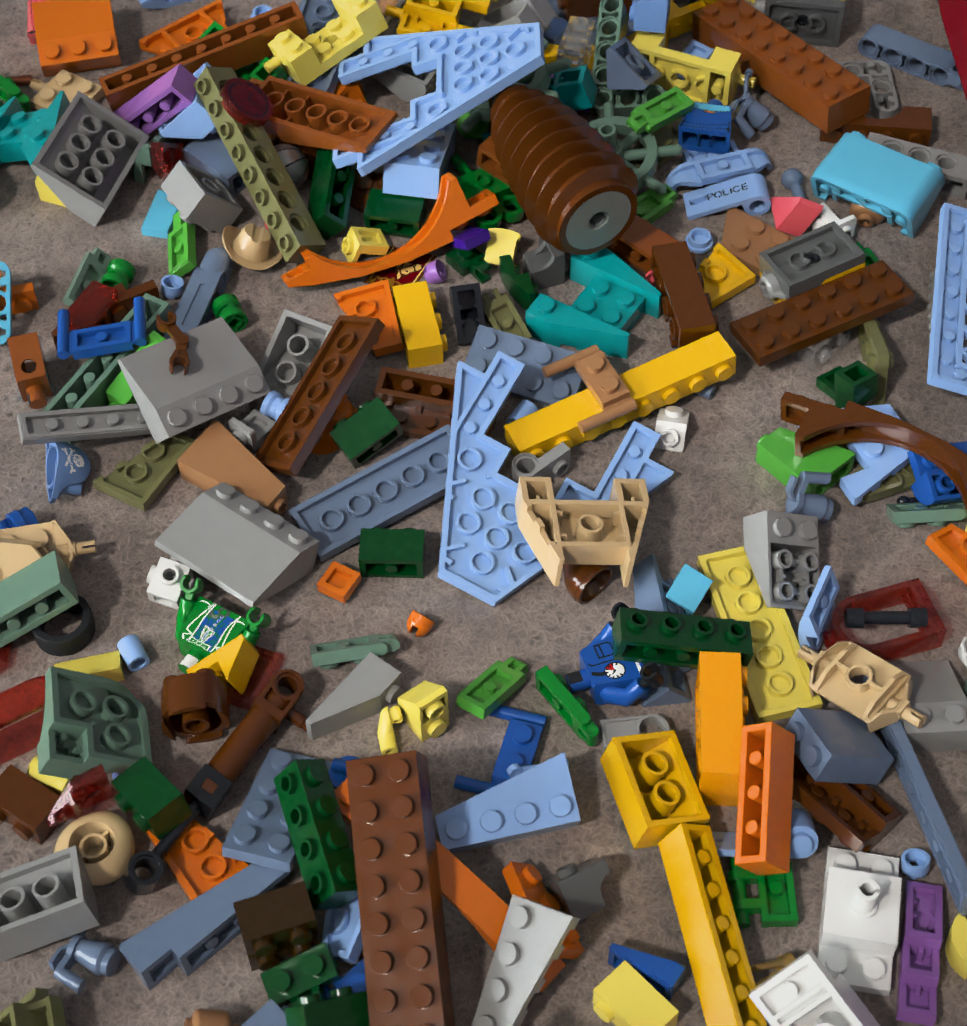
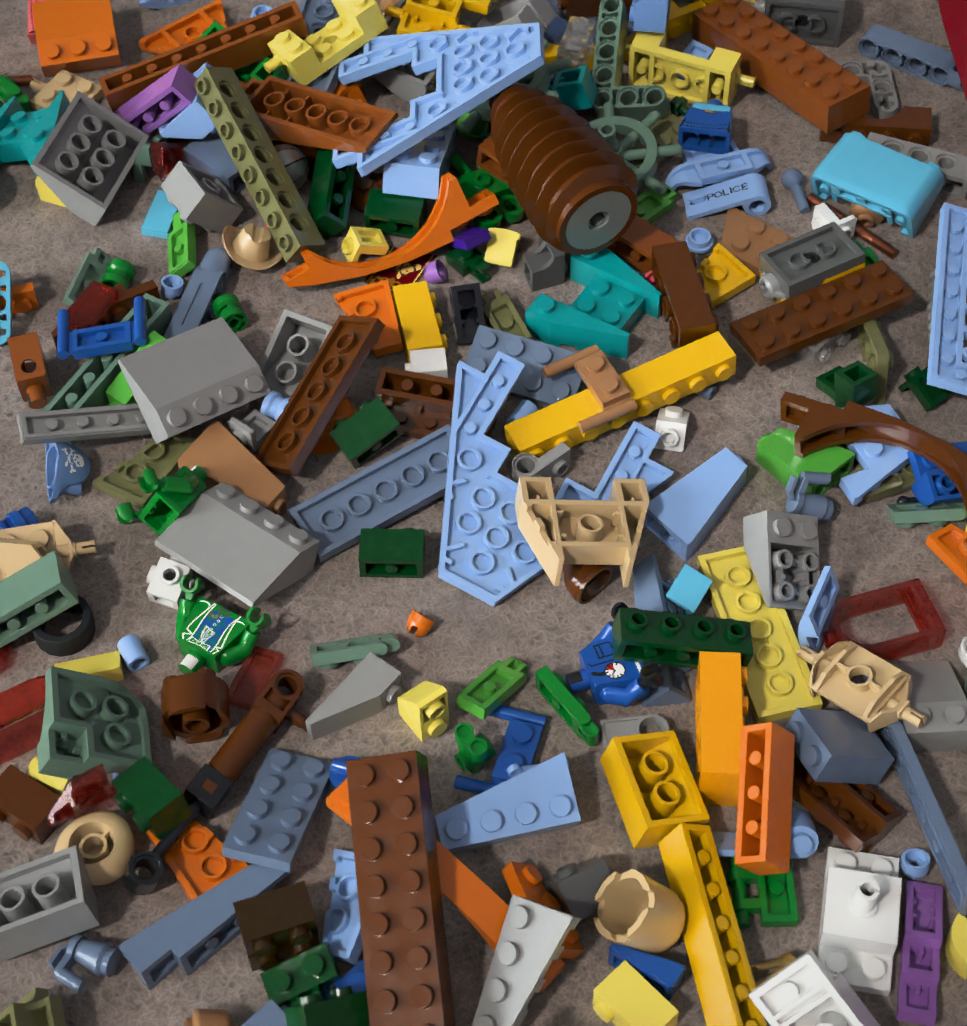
(170, 500): none -> green torso
(181, 340): reddish brown piece -> none
(231, 662): yellow slope -> none
(246, 102): clear red tile -> none
(317, 833): dark green brick -> none
(339, 582): orange plate -> none
(385, 731): light yellow arm -> none
(428, 362): none -> white brick
(472, 749): none -> green plate
(517, 284): dark green slope -> none
(628, 67): sand blue slope -> none
(639, 912): none -> tan cylinder
(660, 111): bright green hinge -> none
(695, 503): none -> light blue slope
(756, 113): sand blue piece -> none
(794, 214): coral slope -> none
(860, 230): none -> copper bar
(914, 617): black bar -> none
(926, 394): none -> dark green bracket

